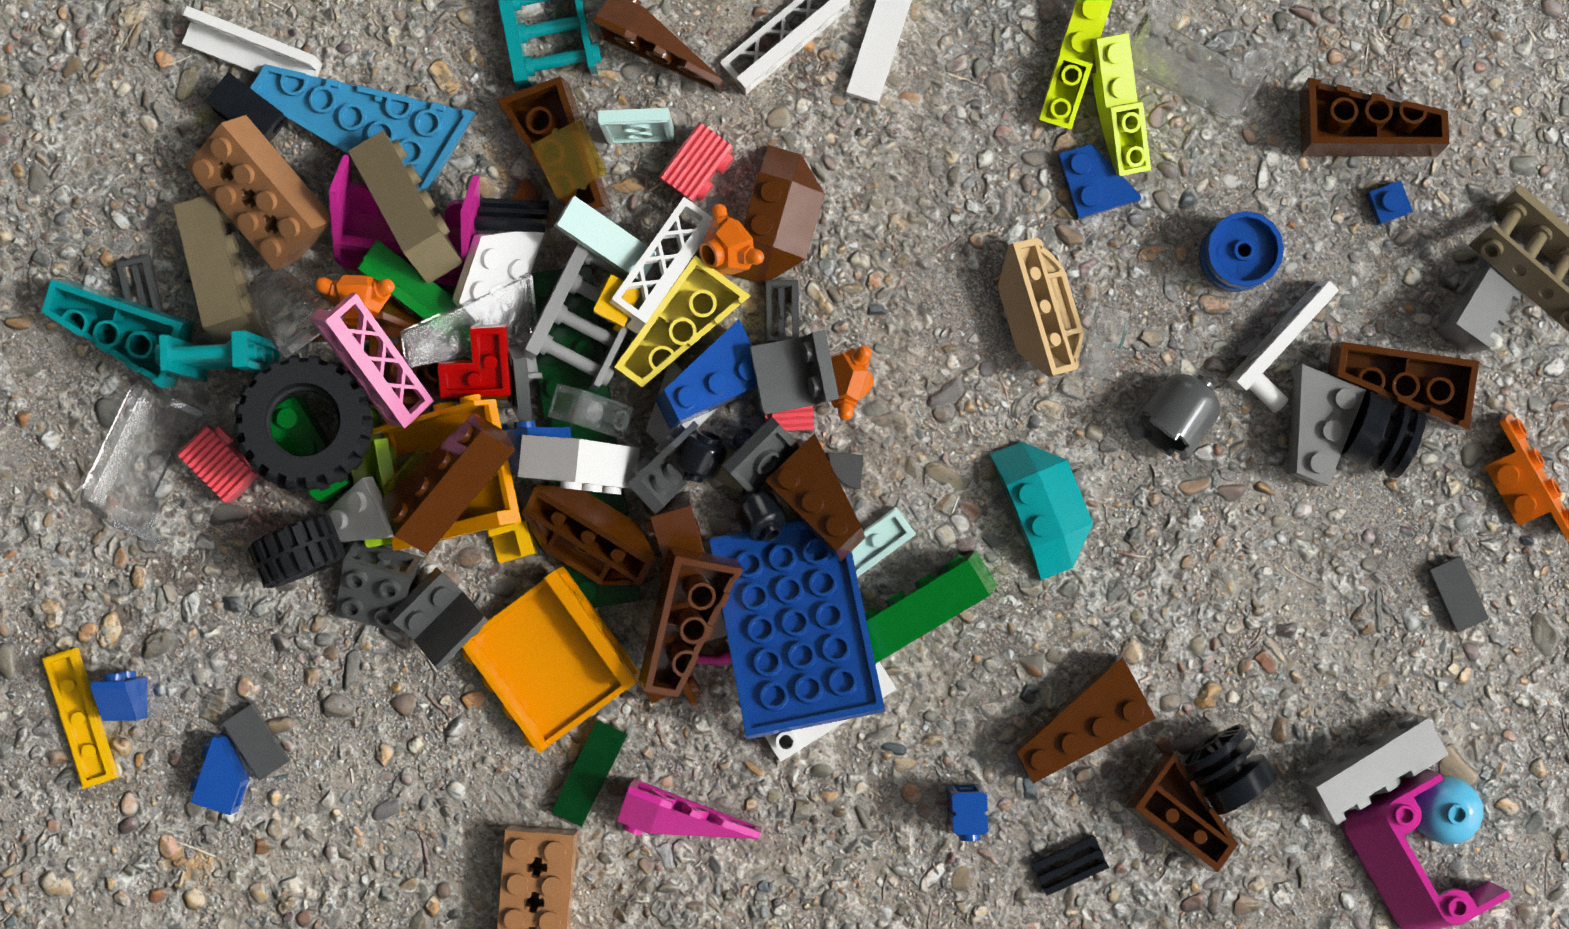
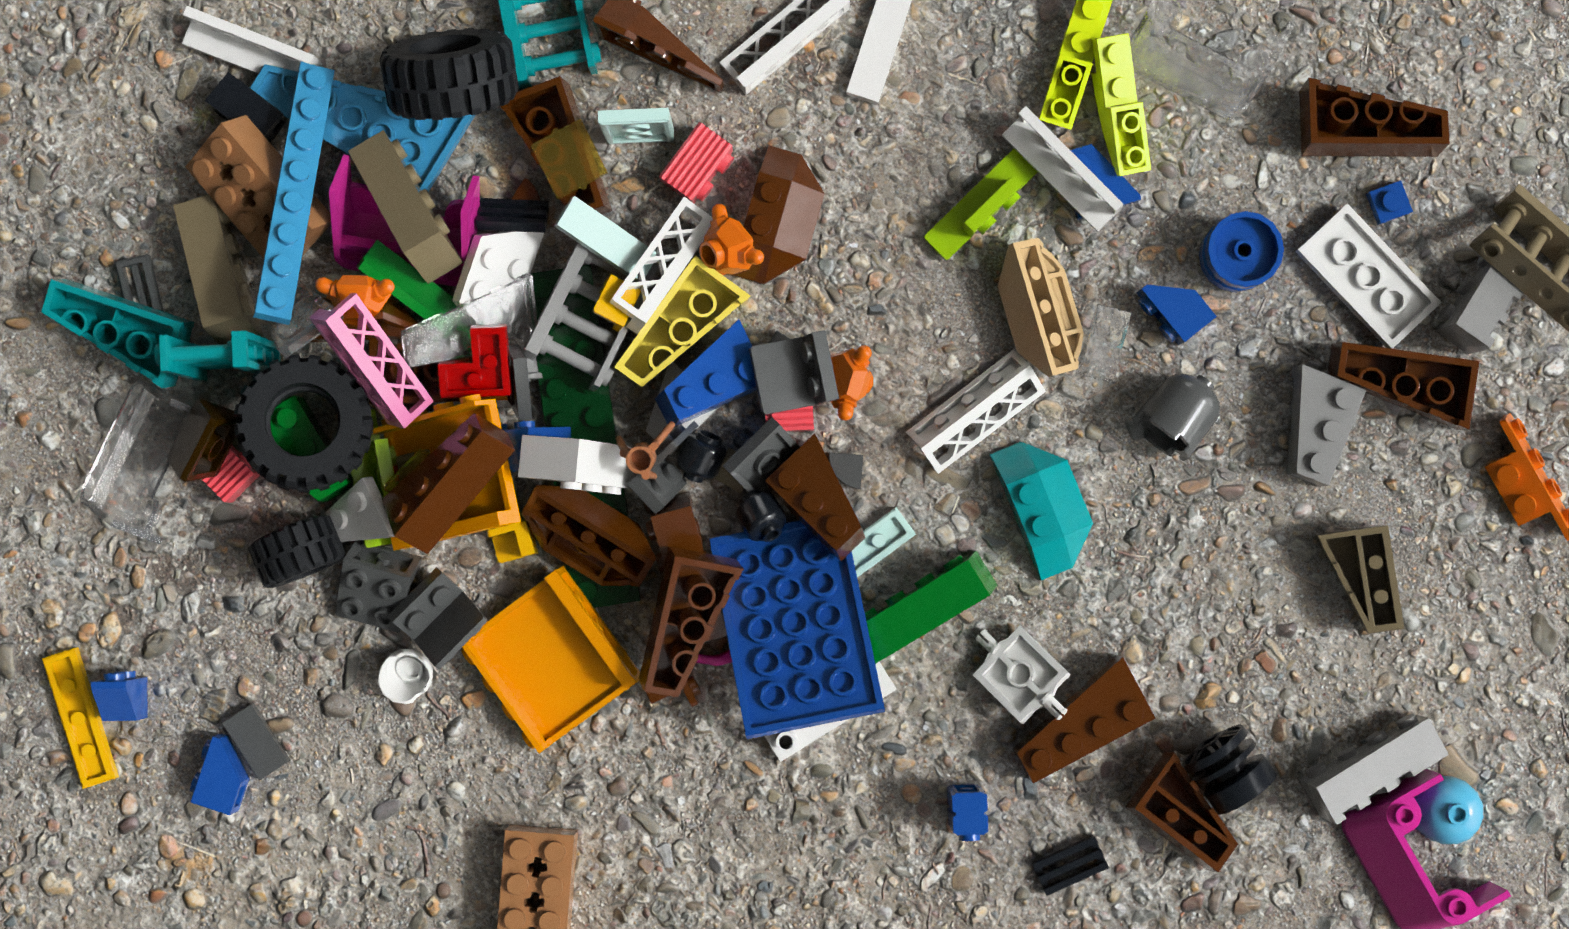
(203, 441): none -> dark brown slope
(294, 194): none -> dark azure plate
(405, 676): none -> white hair
(449, 74): none -> black tyre
(589, 772): dark green tile -> none
(590, 411): clear slope -> none
(643, 455): none -> nougat plant
(663, 812): dark pink wedge -> none
(781, 285): dark grey tile -> none
(973, 405): none -> white fence
(980, 204): none -> lime bracket
(1021, 674): none -> white plate
(1062, 169): none -> white fence
(1177, 309): none -> blue slope
(1250, 372): white piece -> none
(1367, 574): none -> dark tan wedge
(1368, 277): none -> white plate
(1385, 435): black wheel -> none
(1457, 594): dark grey tile -> none

